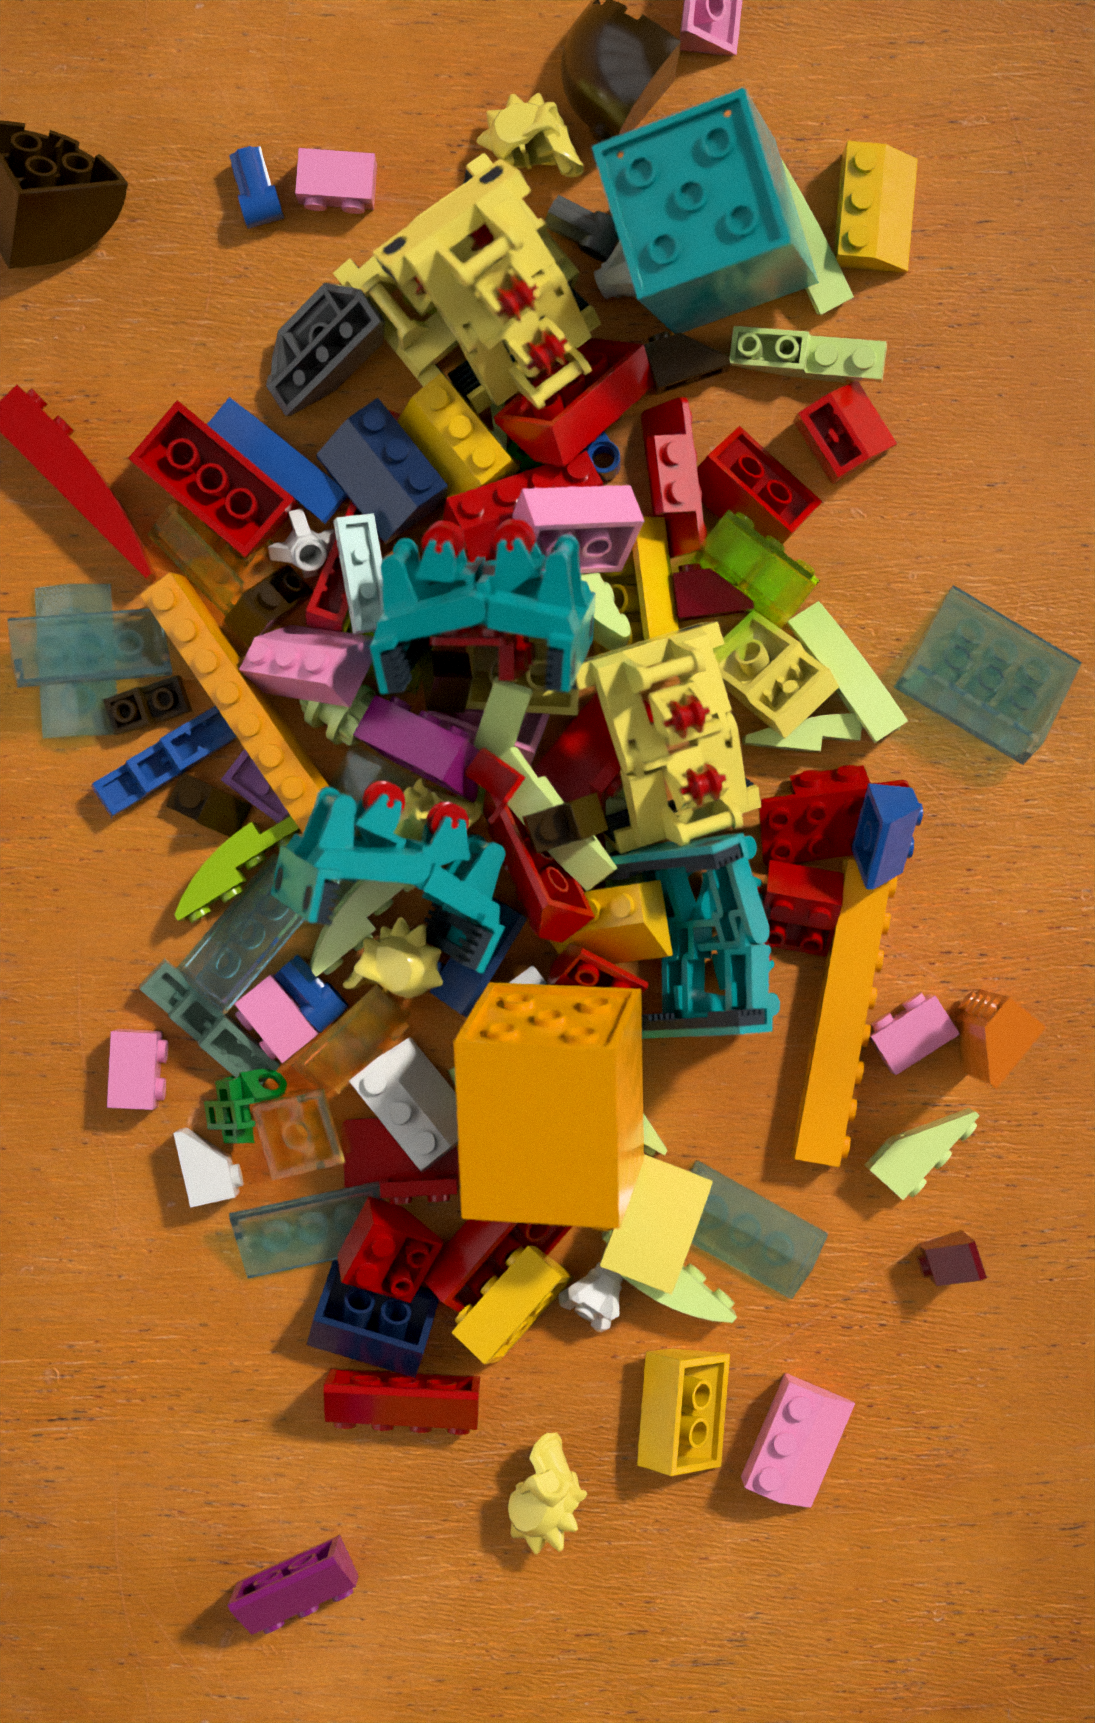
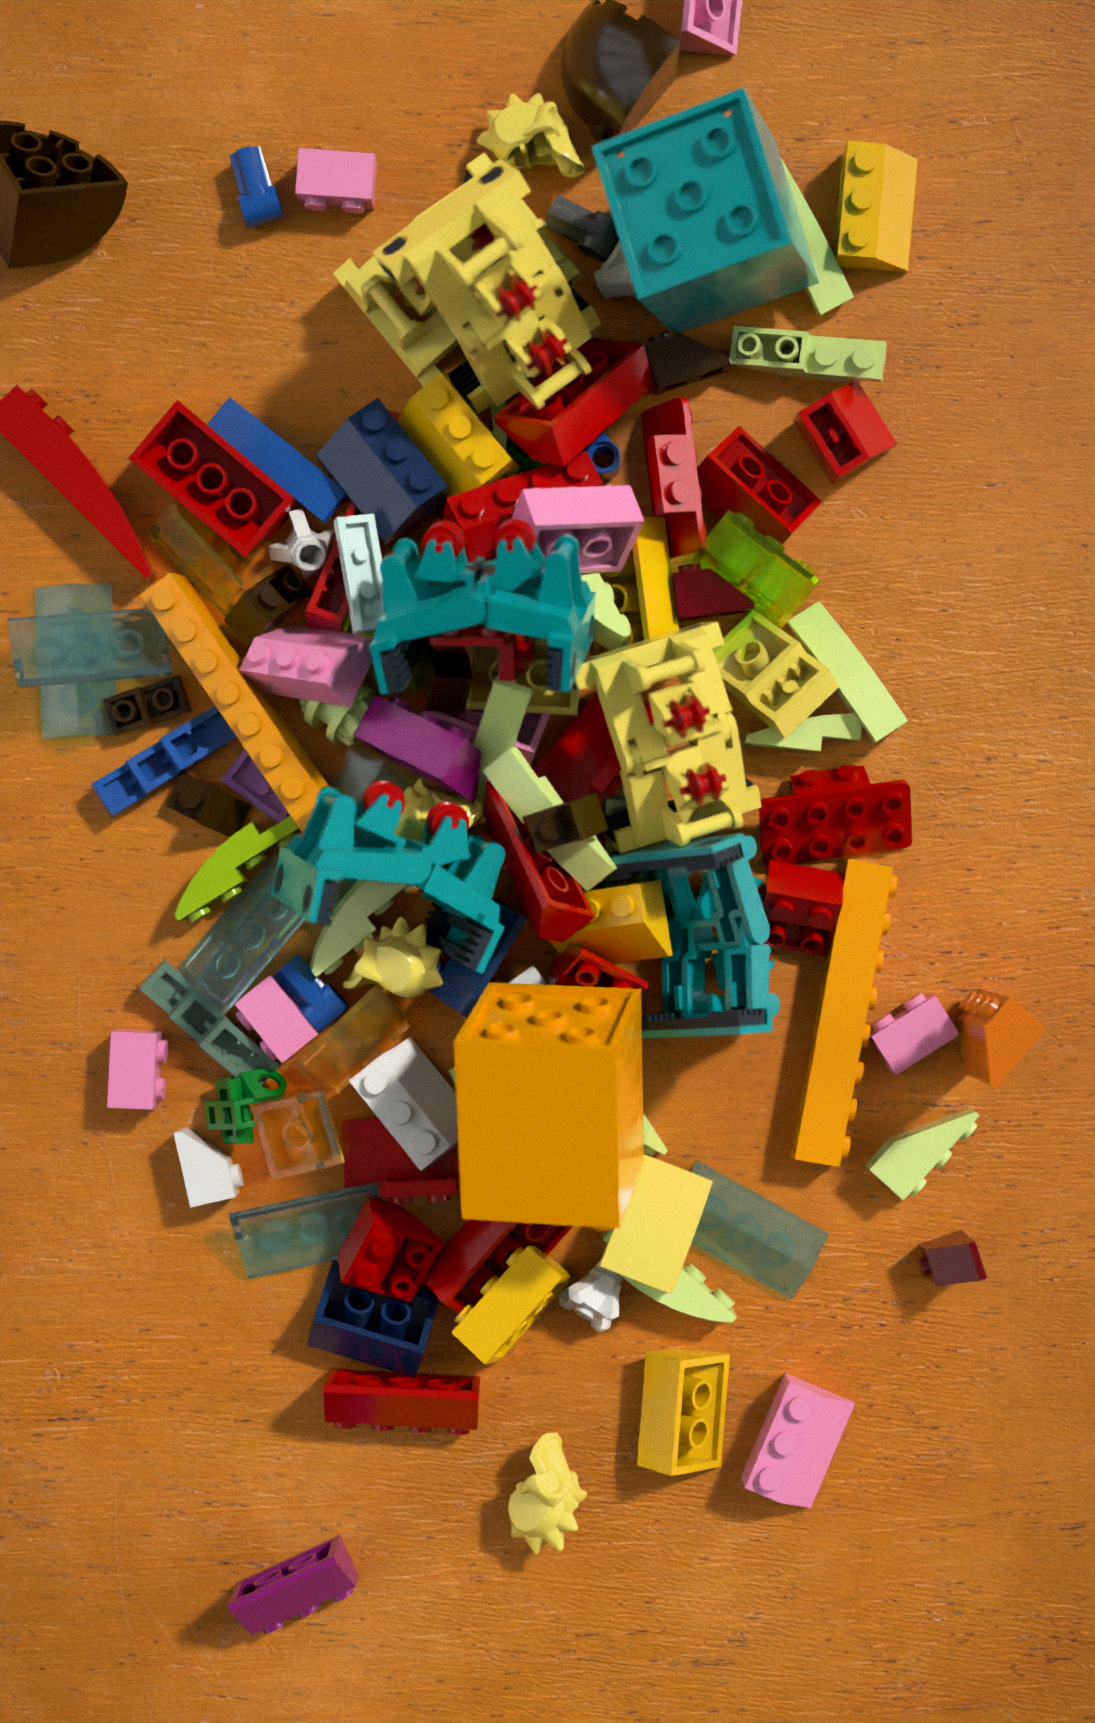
(323, 346): dark grey wedge -> none
(494, 777): red bracket -> none
(885, 832): blue slope -> none
(988, 675): clear light blue slope -> none

